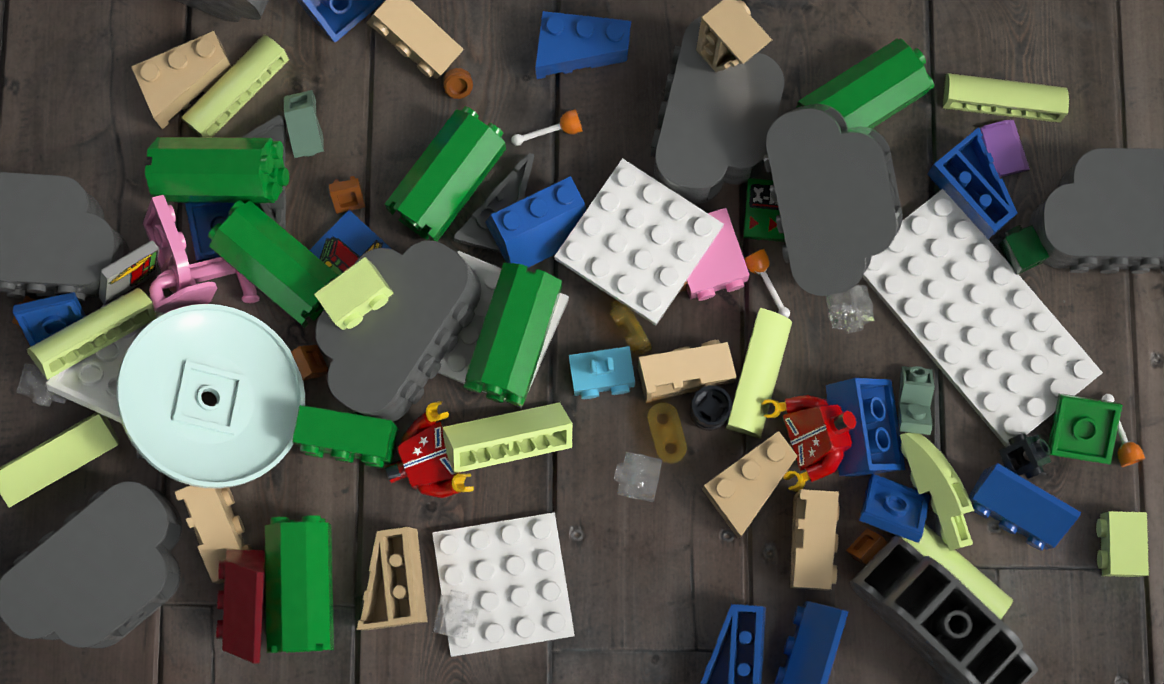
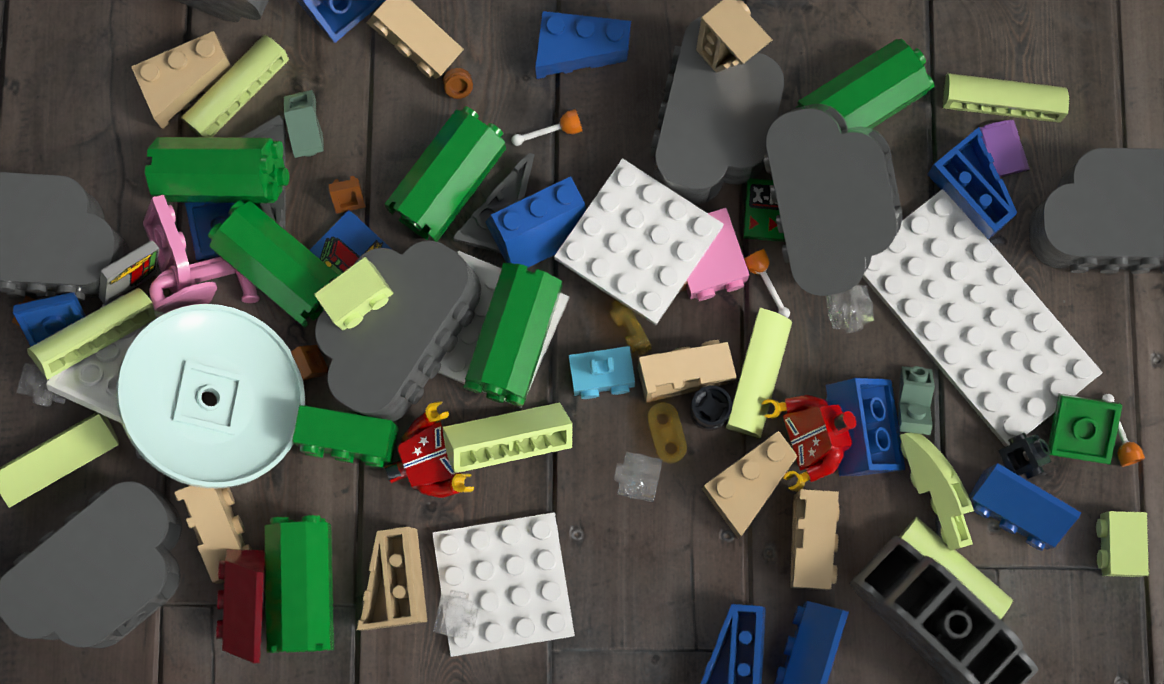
(866, 546): dark orange tile -> none
(895, 508): blue tile -> none
(1023, 248): dark green brick -> none

